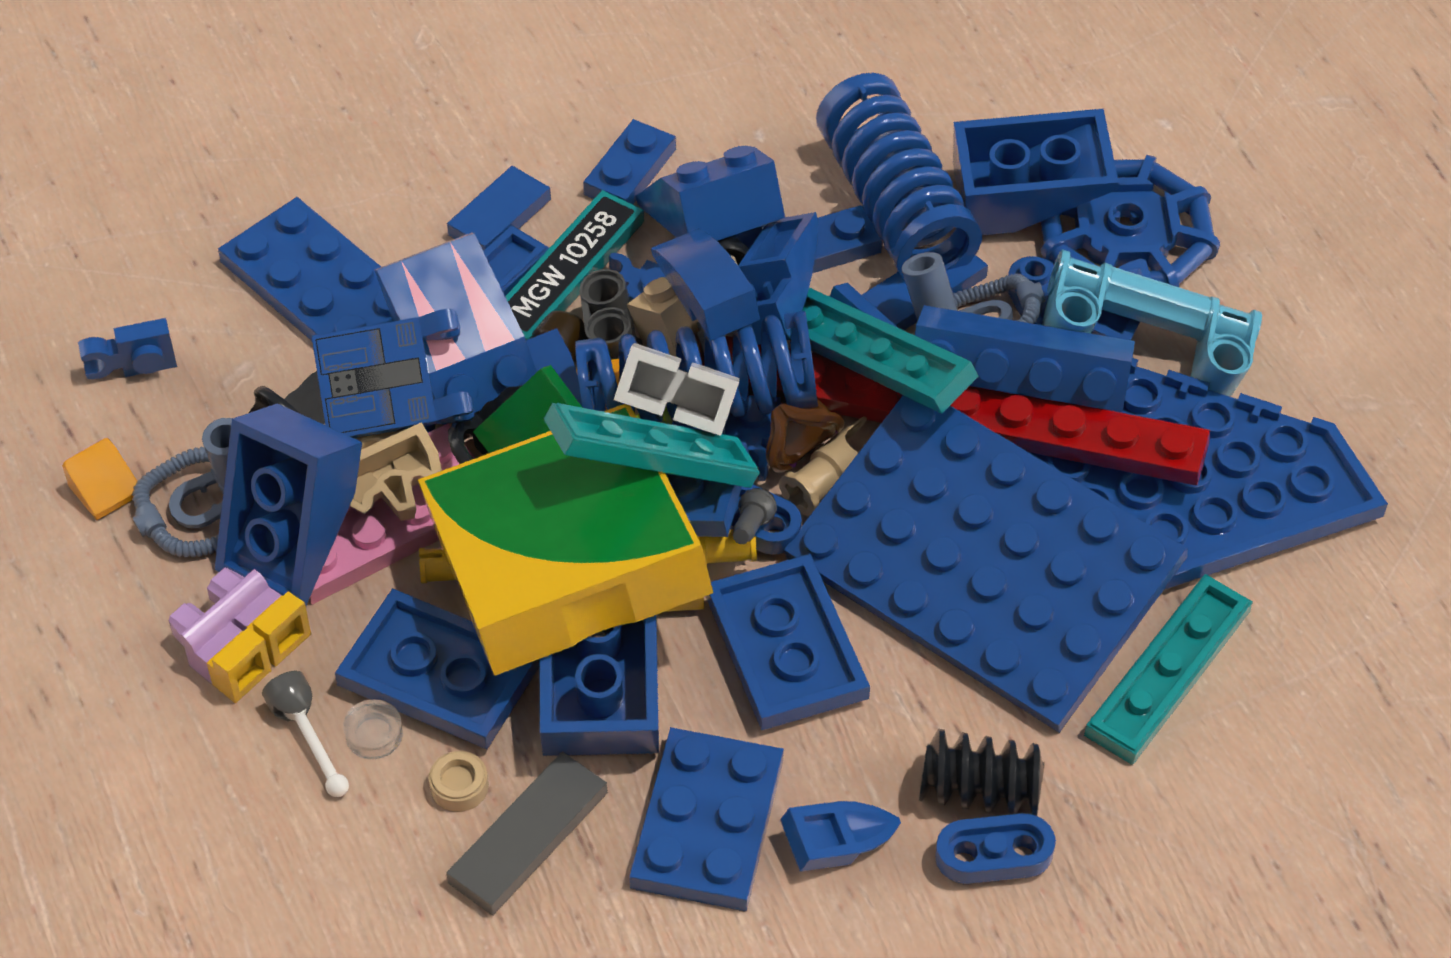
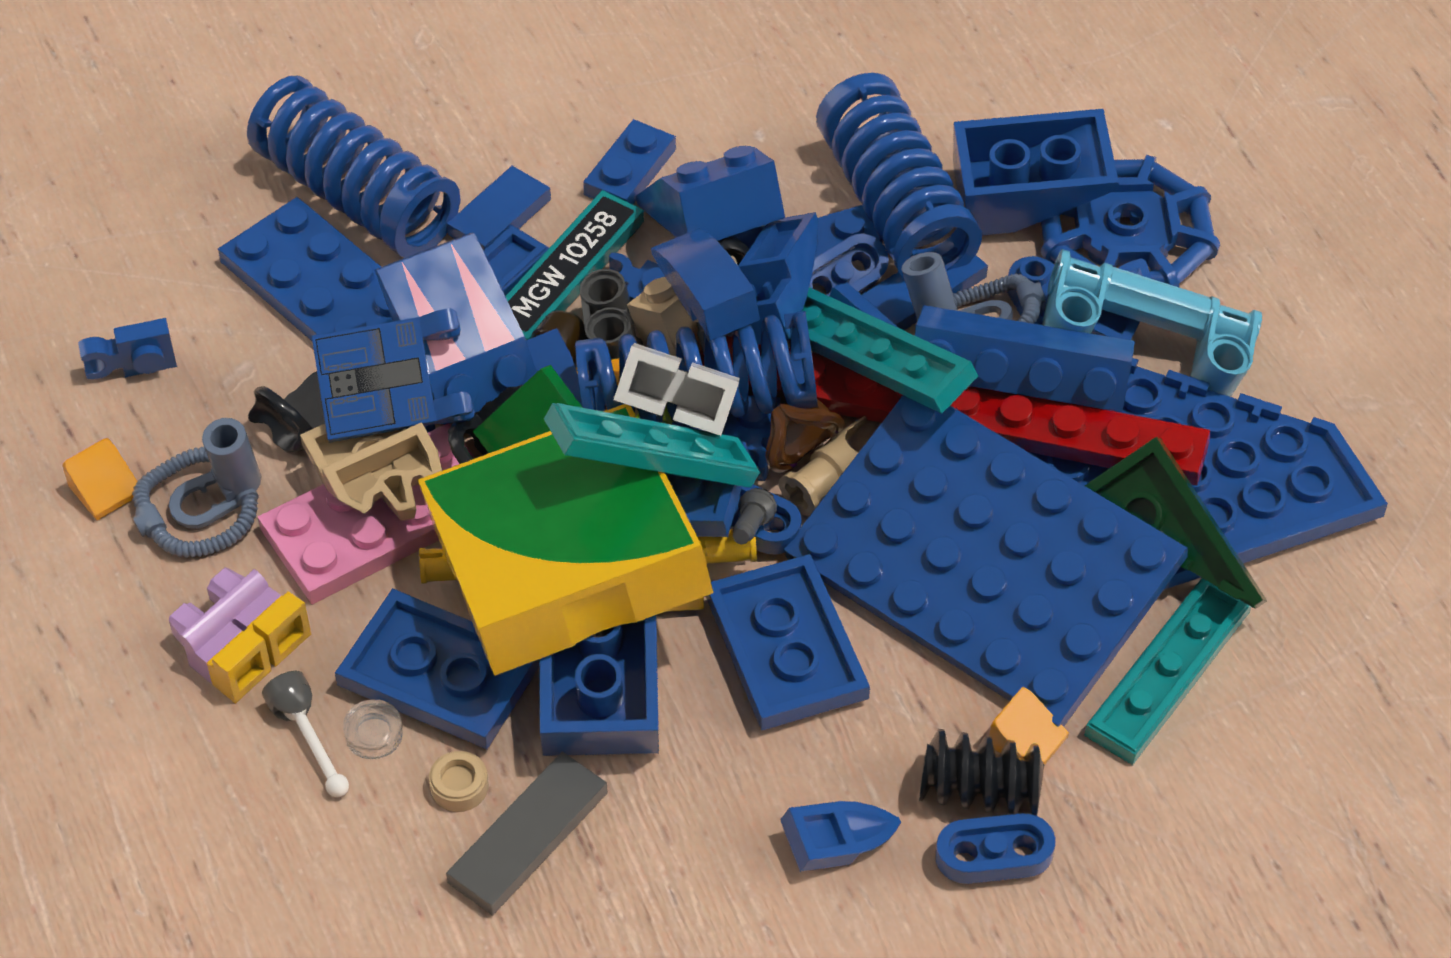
(284, 497): blue slope -> none
(408, 199): none -> blue piece
(707, 819): blue plate -> none
(836, 267): none -> blue plate
(1027, 723): none -> light orange slope
(1160, 494): none -> dark green wing

